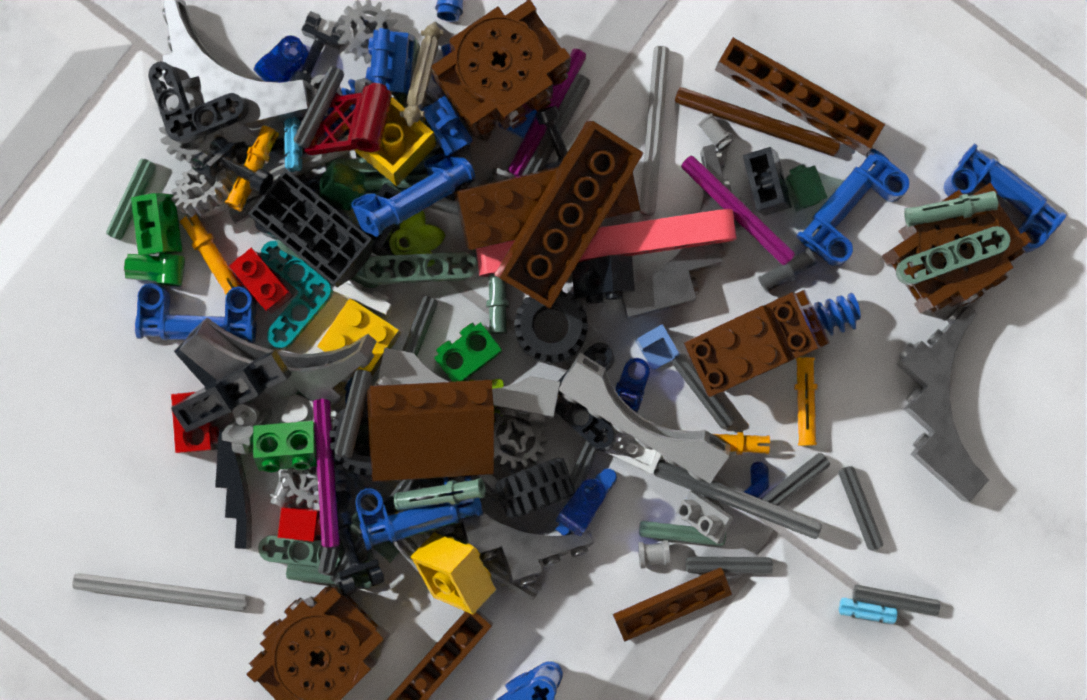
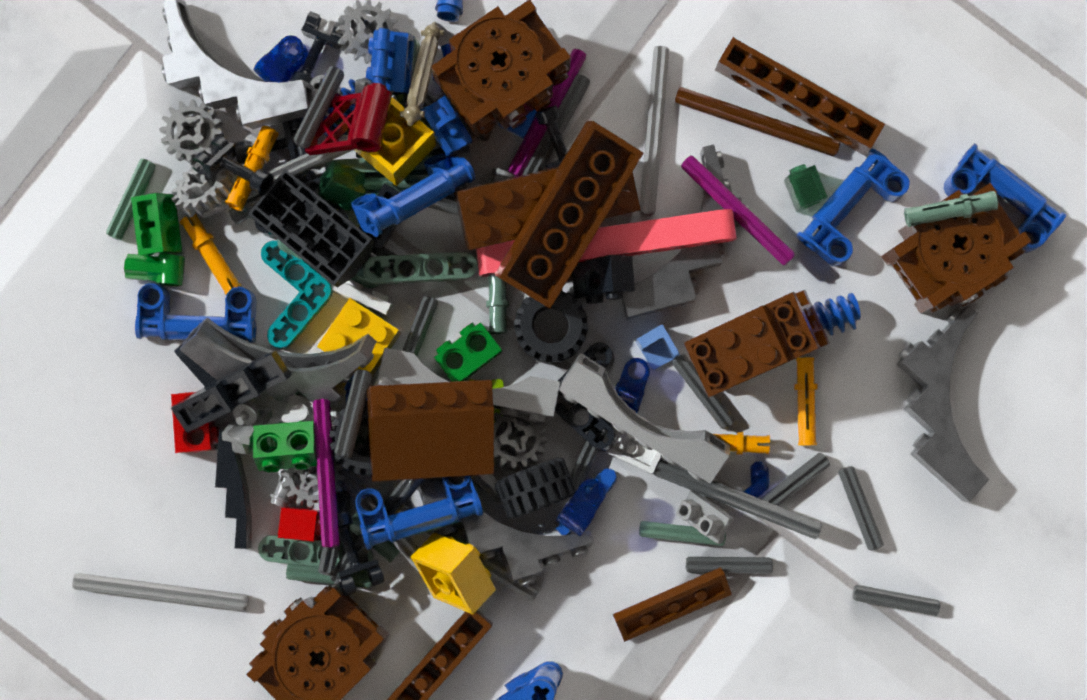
(183, 114): black beam -> none
(261, 281): red brick -> none
(294, 152): medium azure axle -> none
(420, 237): lime plate -> none
(471, 489): sand green pin -> none
(654, 554): light grey bush -> none
(715, 132): light grey pin -> none
(767, 181): black brick -> none
(787, 272): dark grey pin -> none
(867, 611): medium azure axle -> none
(952, 255): sand green beam -> none

